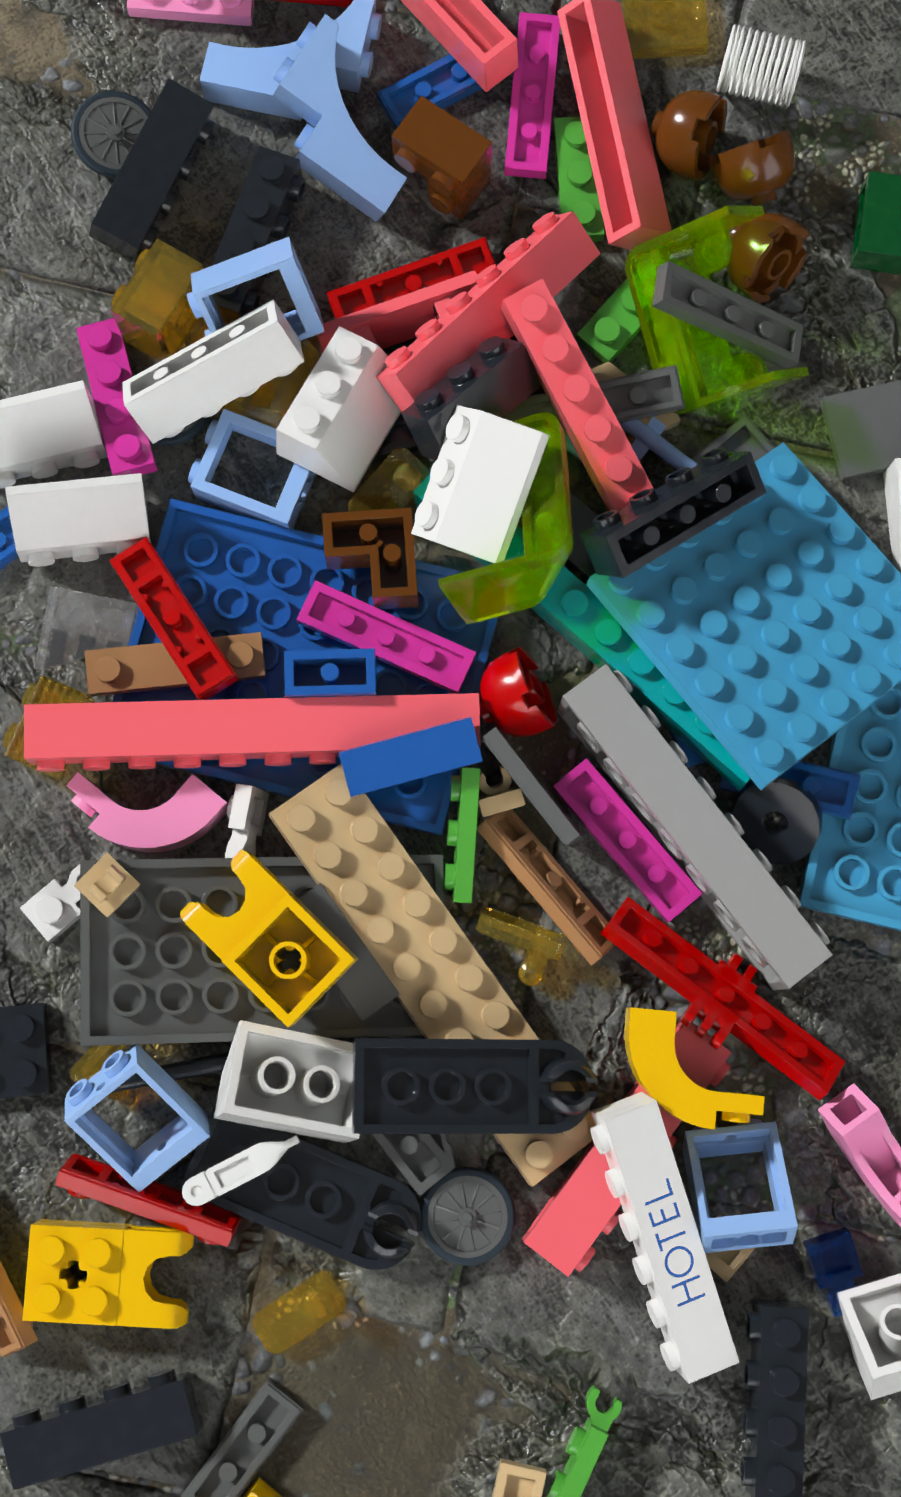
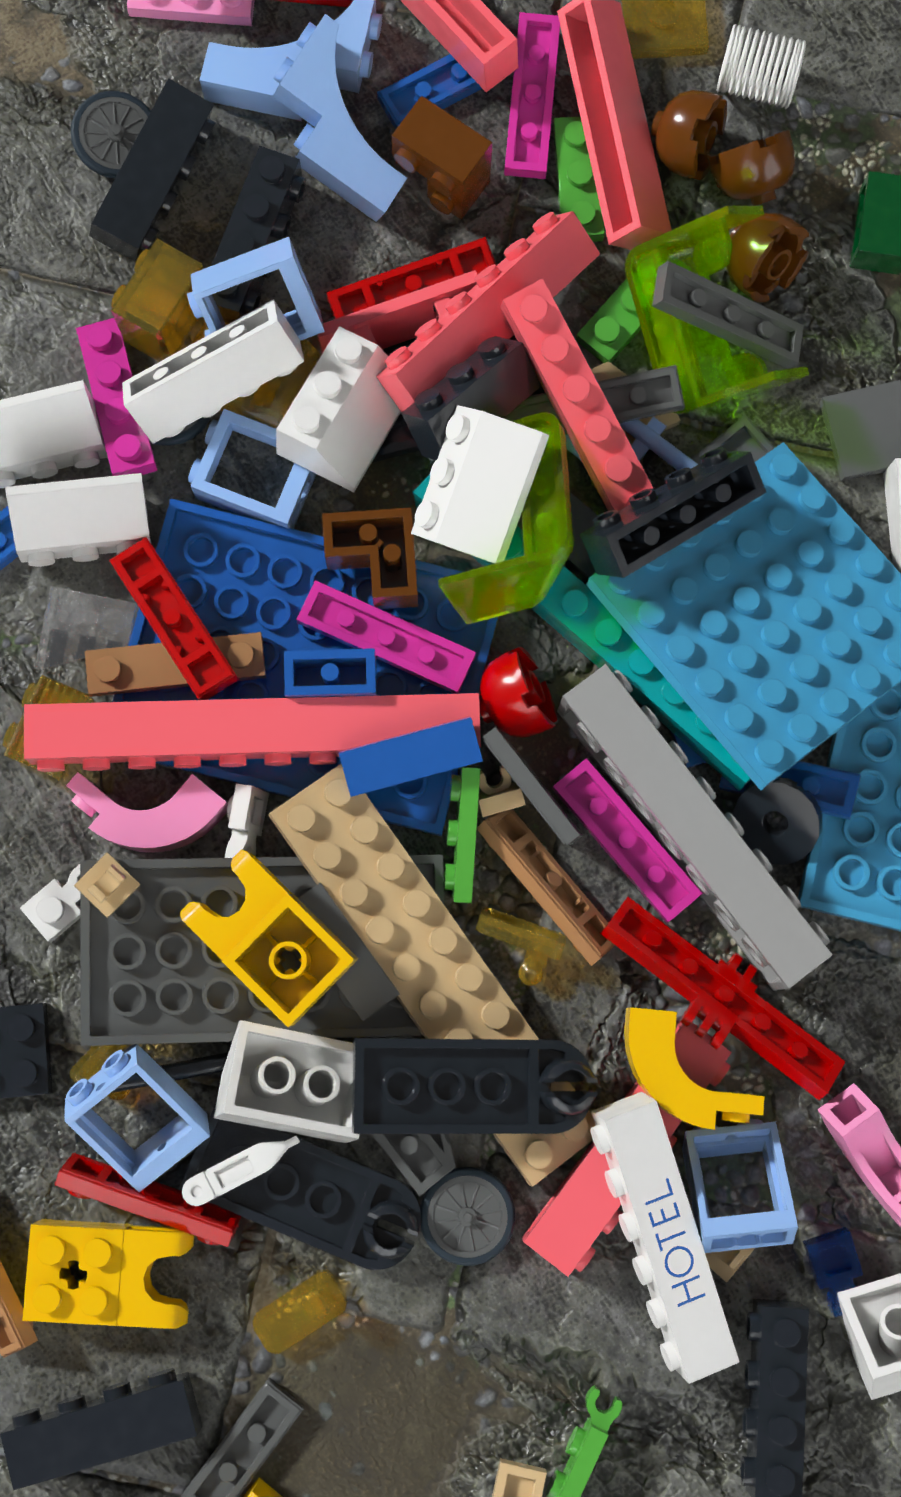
(391, 483): clear yellow piece -> none

